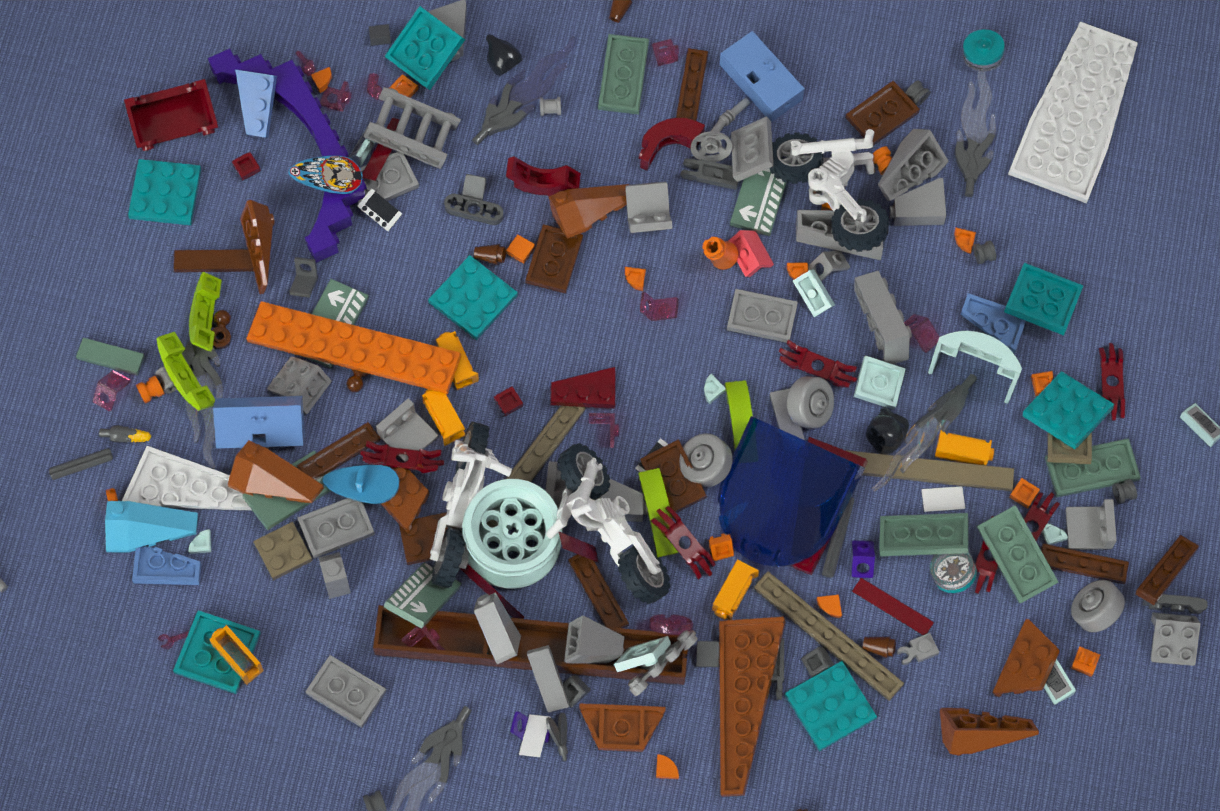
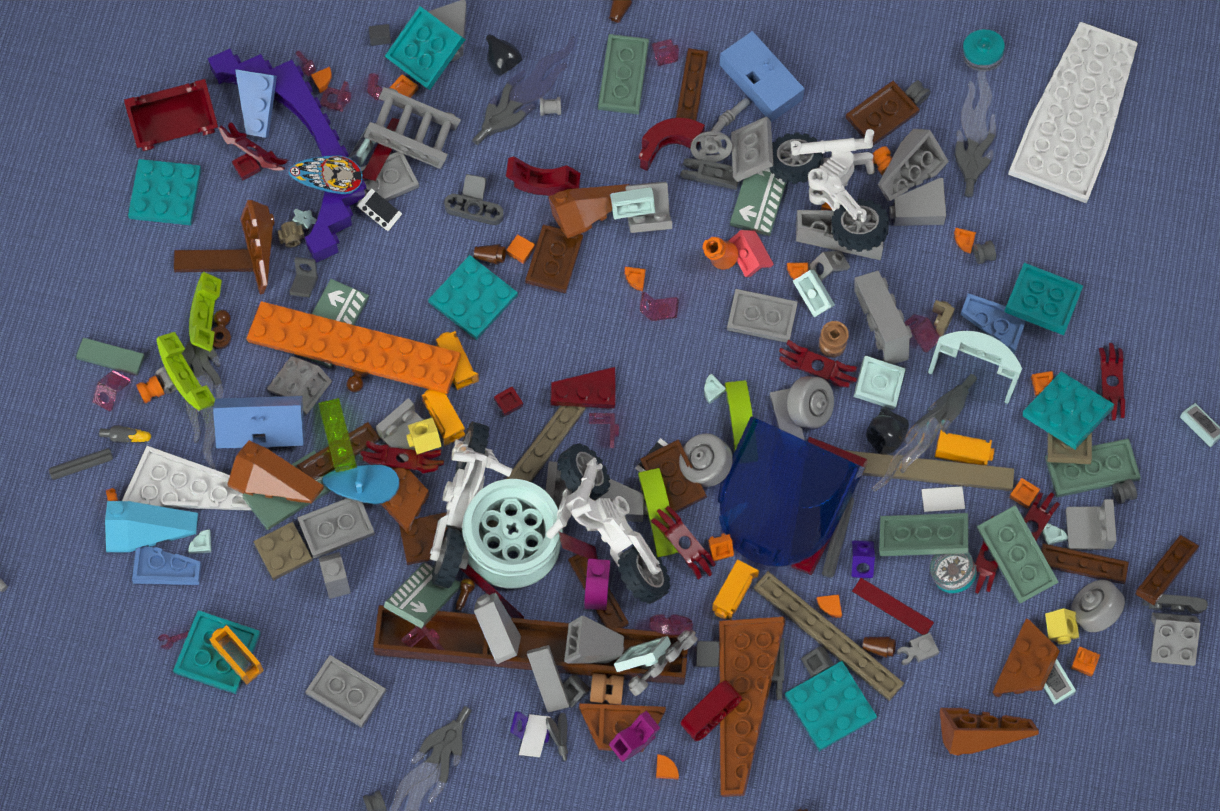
(266, 159): none -> dark red piece
(291, 234): none -> dark tan gear
(304, 218): none -> light aqua plate
(337, 435): none -> clear neon green tile
(423, 436): none -> light yellow brick
(466, 588): none -> reddish brown piece
(597, 584): none -> magenta brick
(598, 689): none -> medium nougat wheel
(632, 203): none -> light aqua slope
(635, 738): none -> magenta brick
(711, 710): none -> dark red beam
(833, 339): none -> medium nougat wheel
(945, 315): none -> dark tan bracket
(1062, 626): none -> light yellow brick

